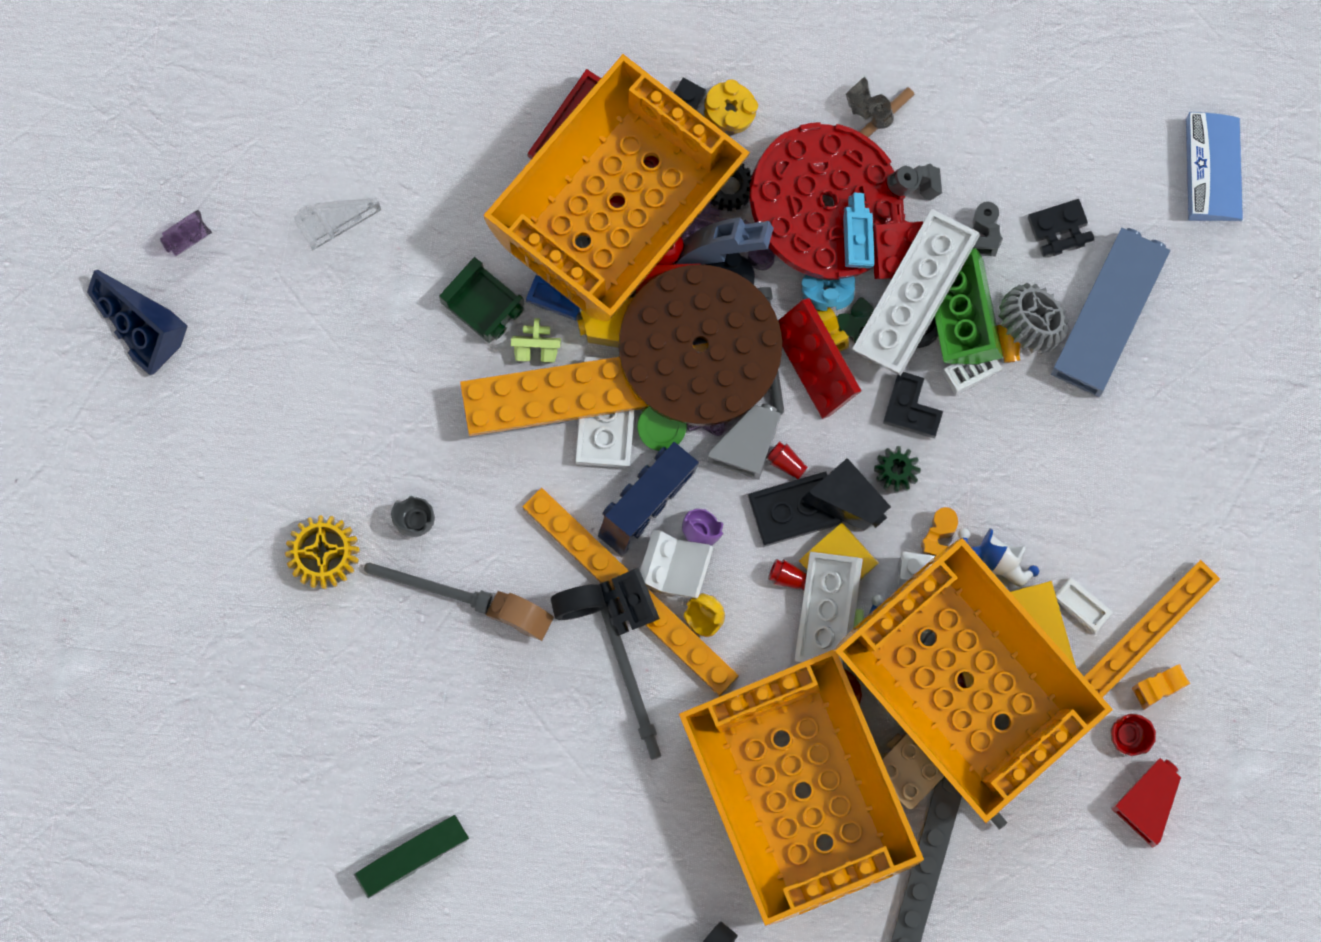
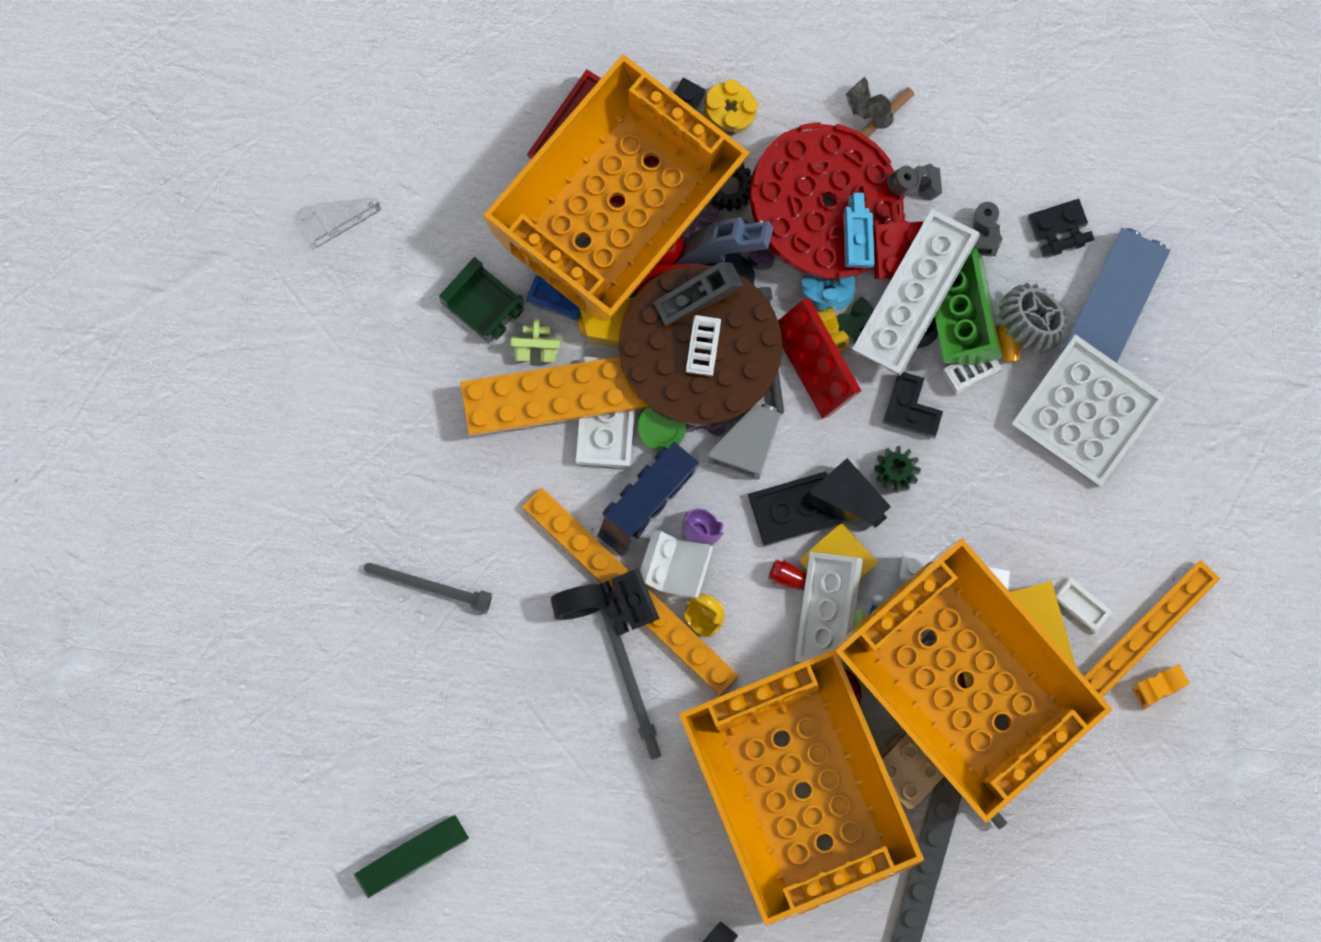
(145, 325): dark blue wedge -> none
(185, 234): clear purple hips -> none
(310, 552): yellow gear -> none
(413, 516): dark grey hair -> none
(520, 615): medium nougat brick -> none
(699, 292): none -> dark grey slope
(707, 322): none -> white slope
(786, 460): red cone -> none
(944, 526): light orange leg -> none
(1002, 558): piece -> none
(1088, 410): none -> white plate
(1133, 734): red hair -> none
(1150, 801): red slope -> none
(1213, 167): medium blue slope -> none

